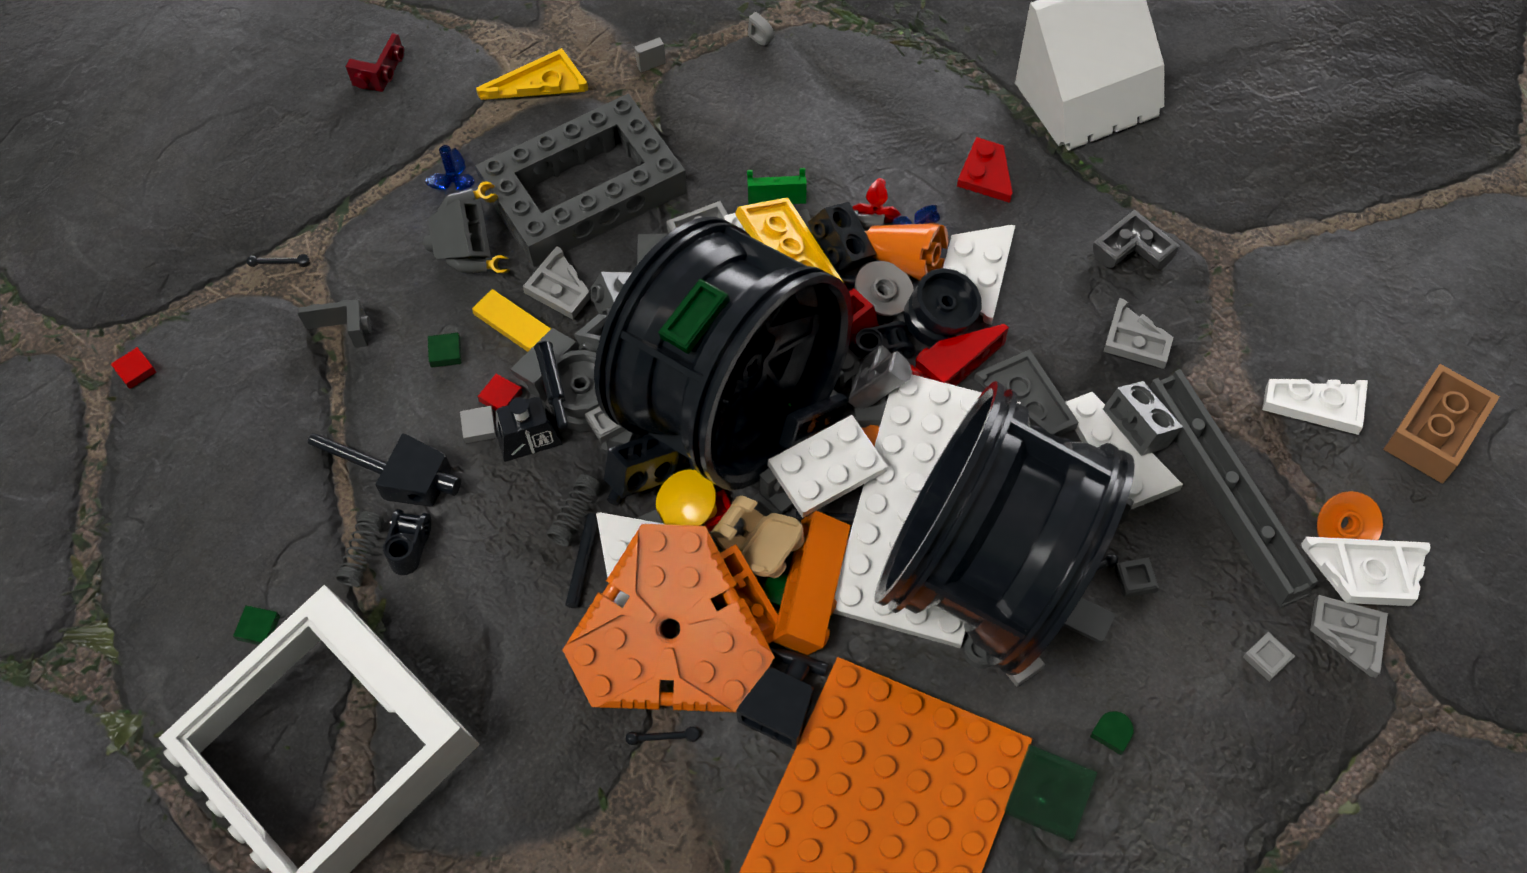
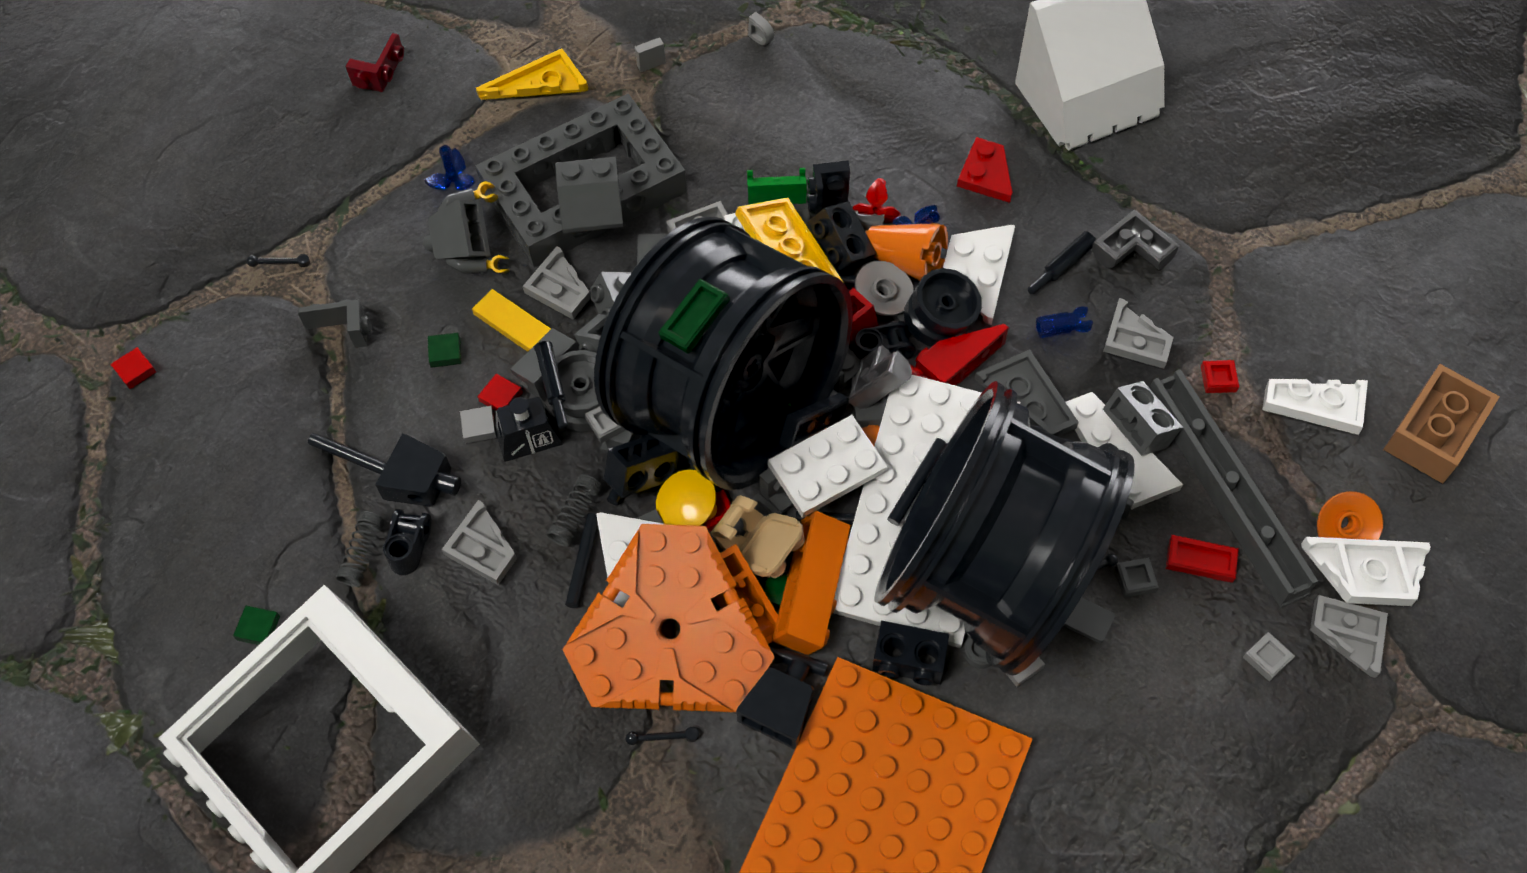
(481, 546): none -> light grey wing
(589, 194): none -> dark grey slope
(828, 185): none -> black bracket
(912, 644): none -> black brick
(916, 482): none -> black bar
(1050, 793): clear green plate -> none
(1063, 323): none -> clear blue bar
(1064, 260): none -> black axle
(1113, 731): dark green tile -> none
(1202, 558): none -> red tile
(1219, 376): none -> red tile

